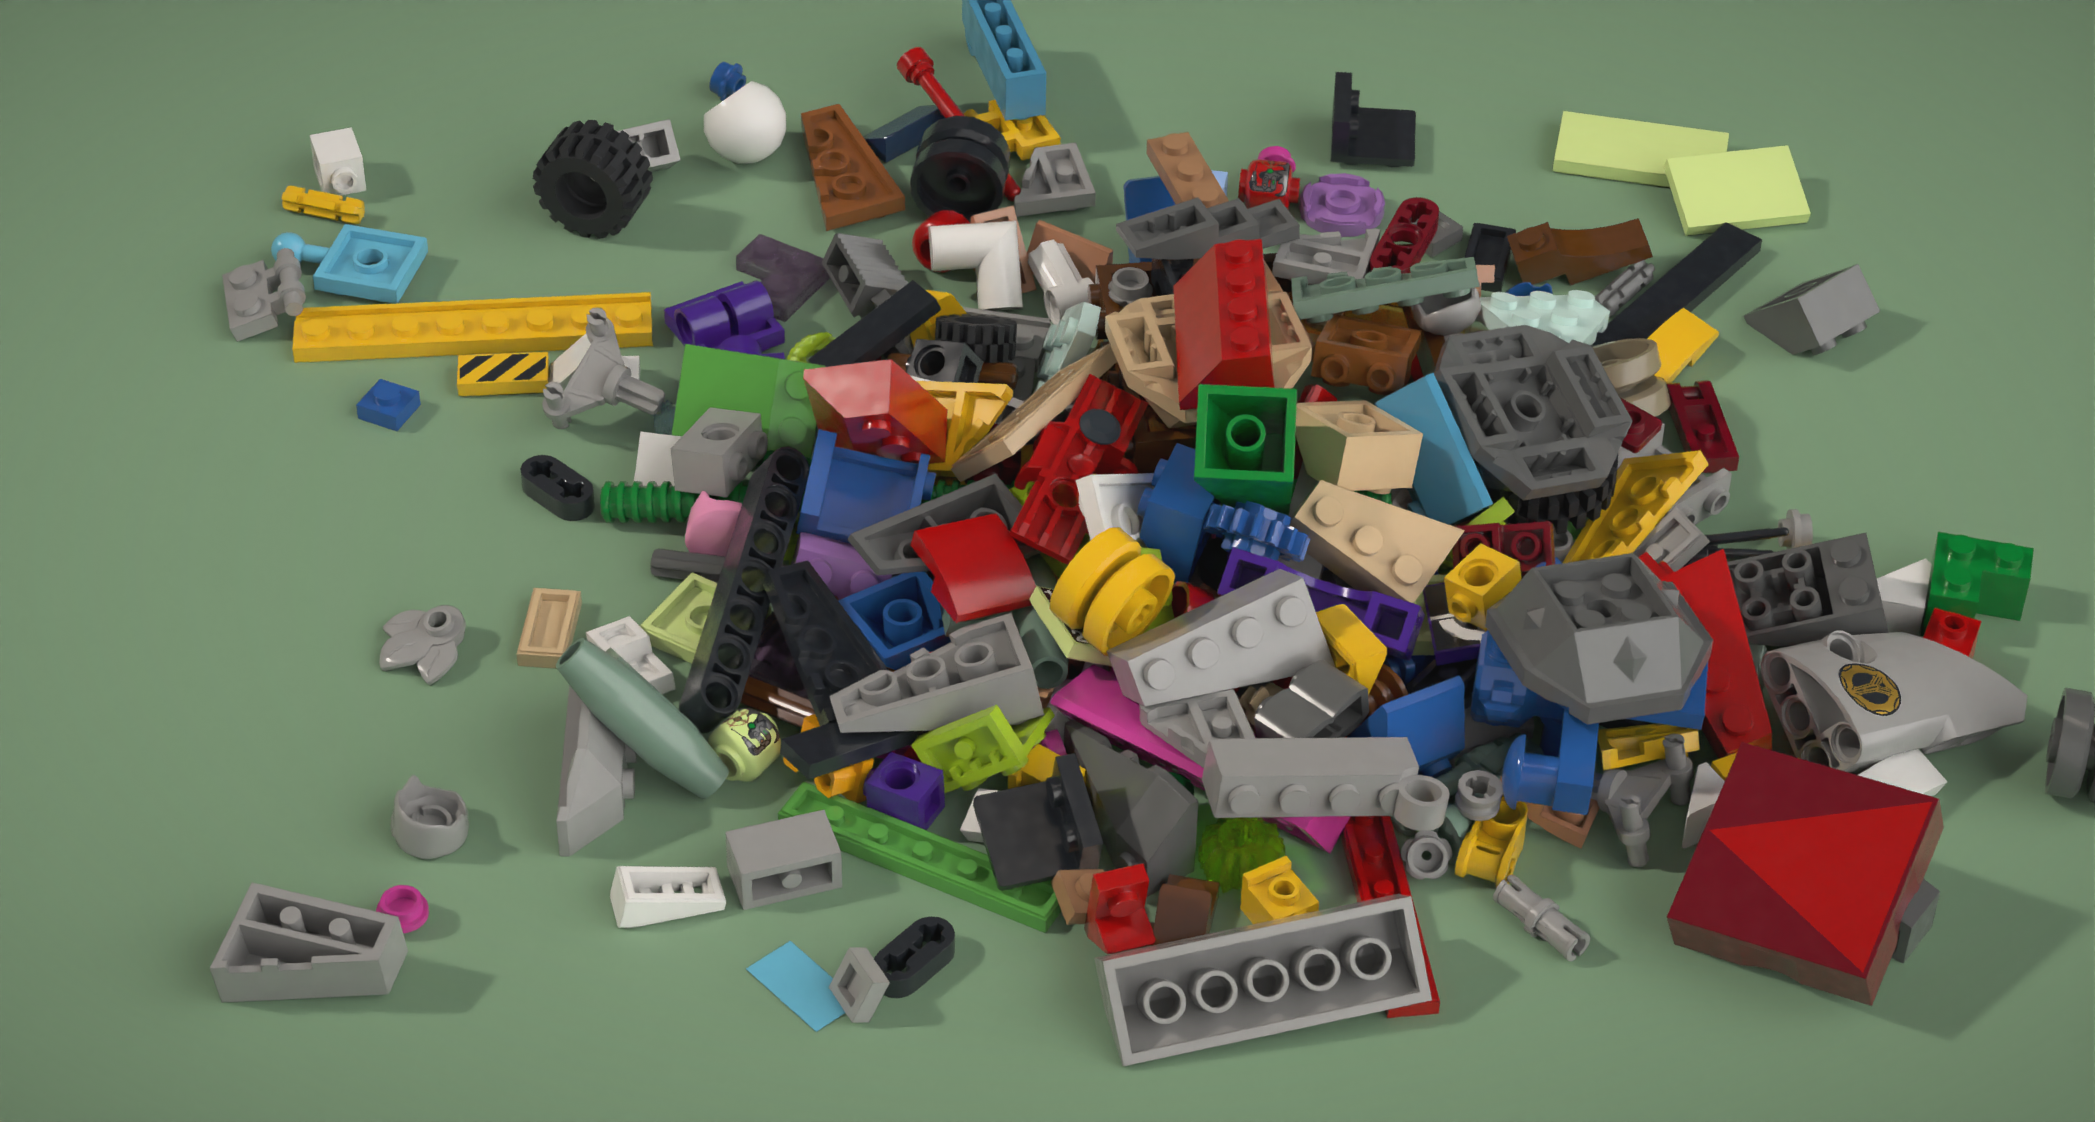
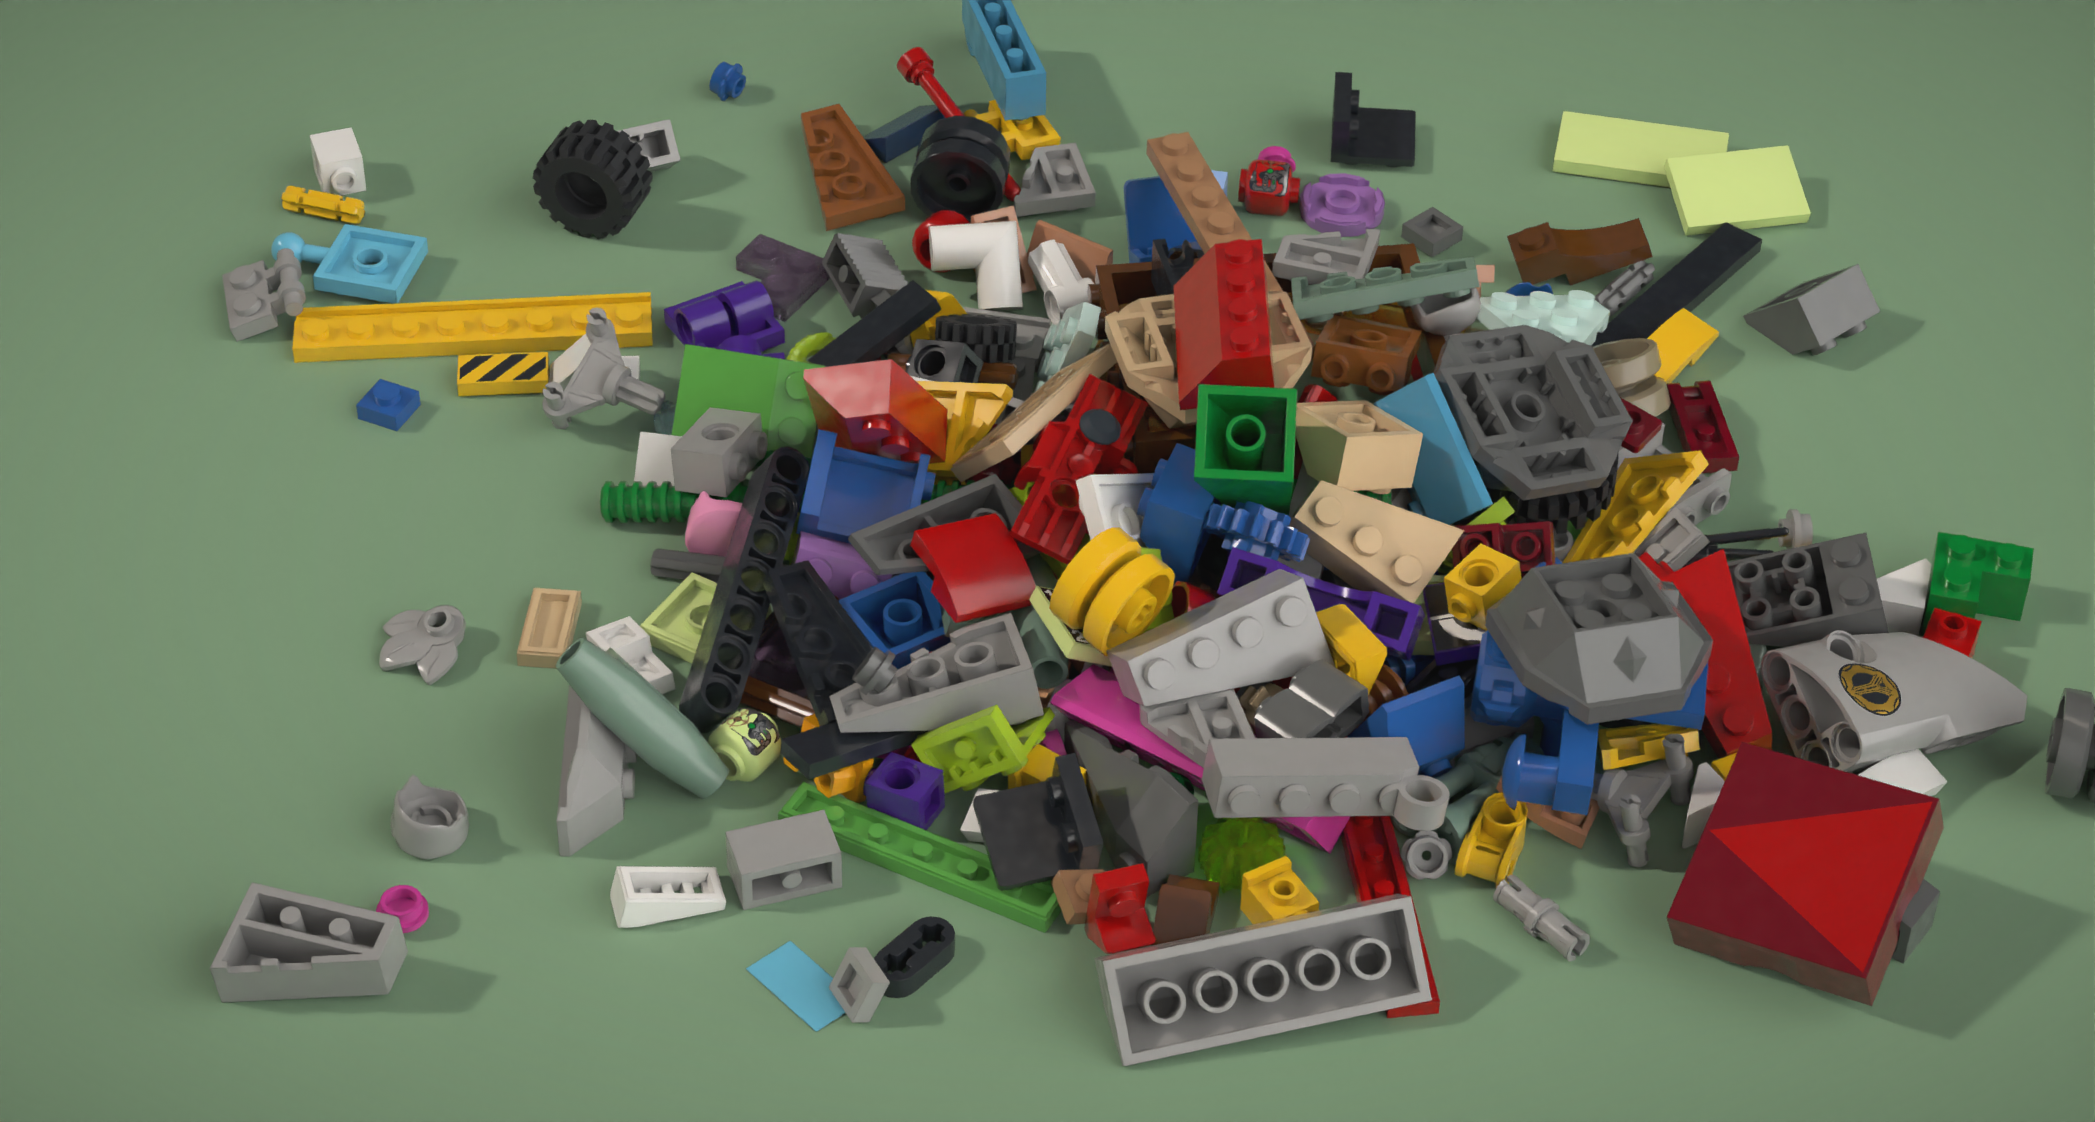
(562, 483): black beam -> none
(746, 124): white helmet -> none
(875, 671): none -> dark grey plate
(1129, 285): light grey plate -> none
(1192, 229): dark grey slope -> none
(1403, 230): dark red beam -> none
(1474, 807): light grey bush -> none
(1491, 247): black tile -> none

